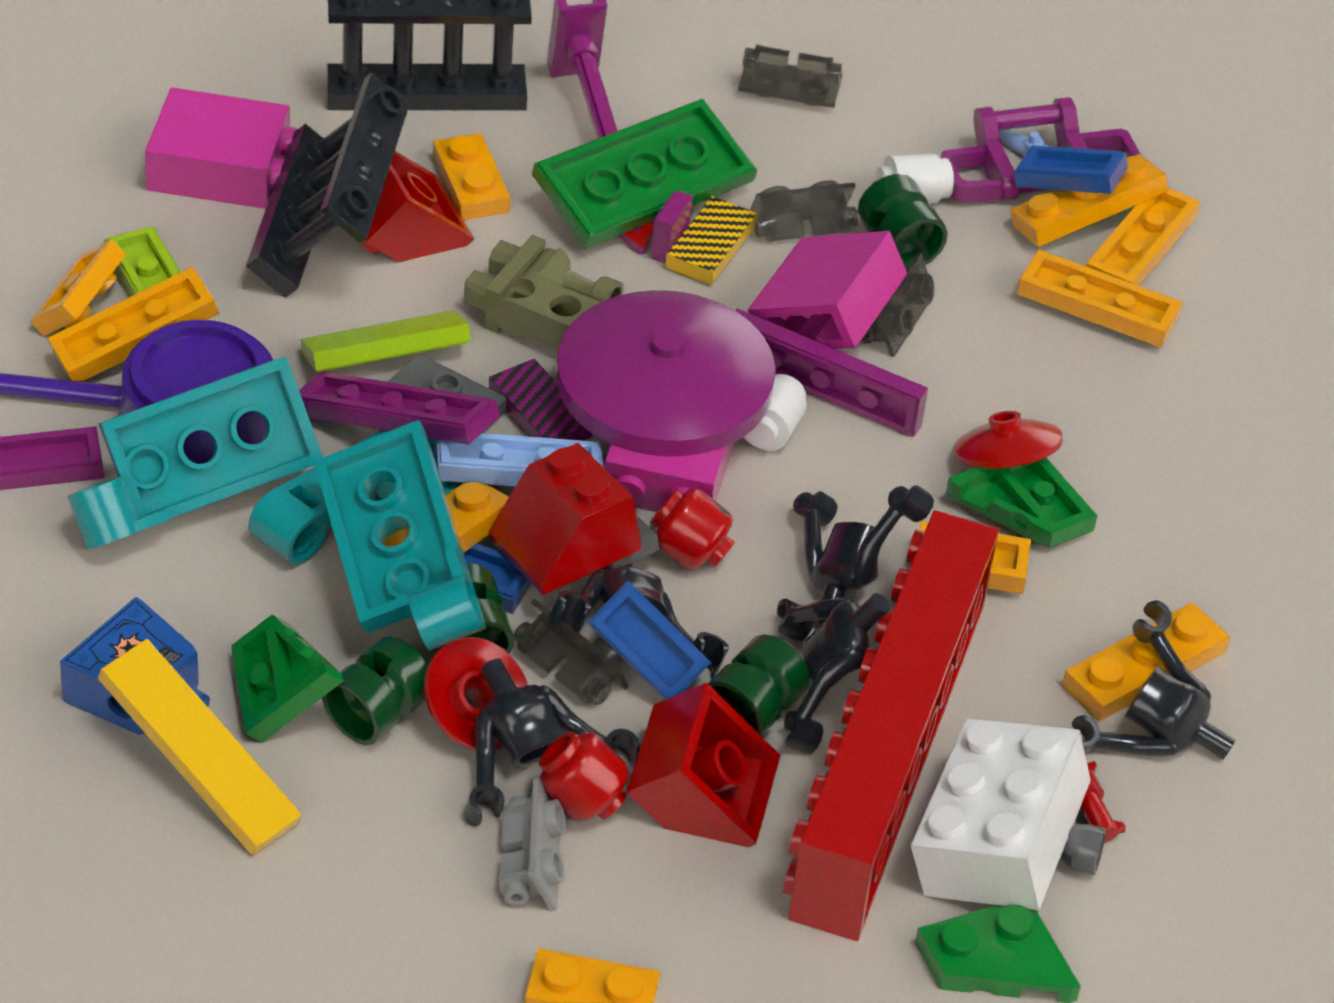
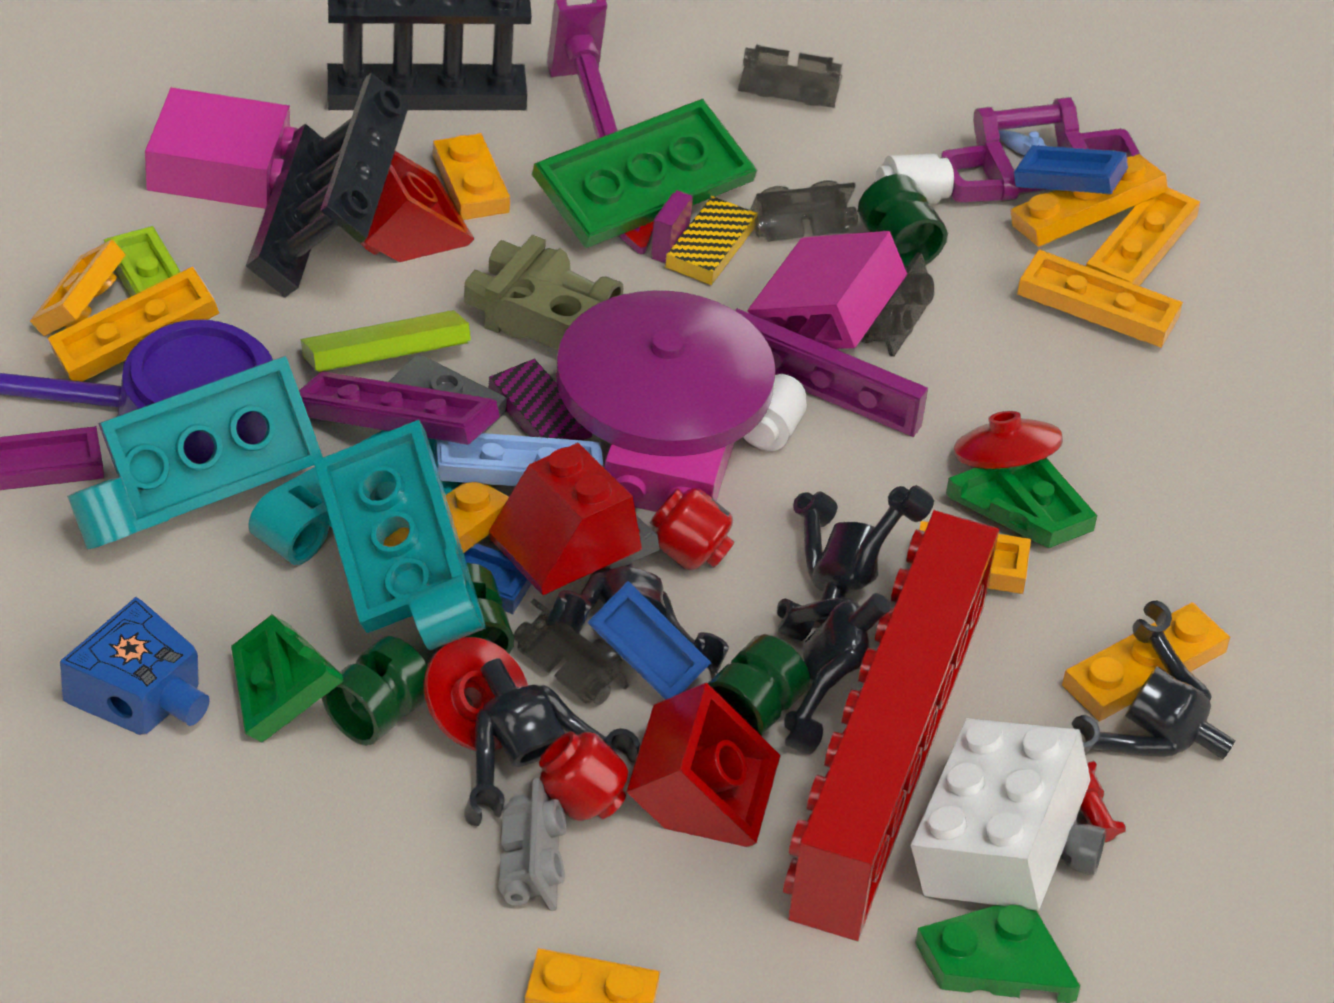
(199, 747): yellow tile -> none

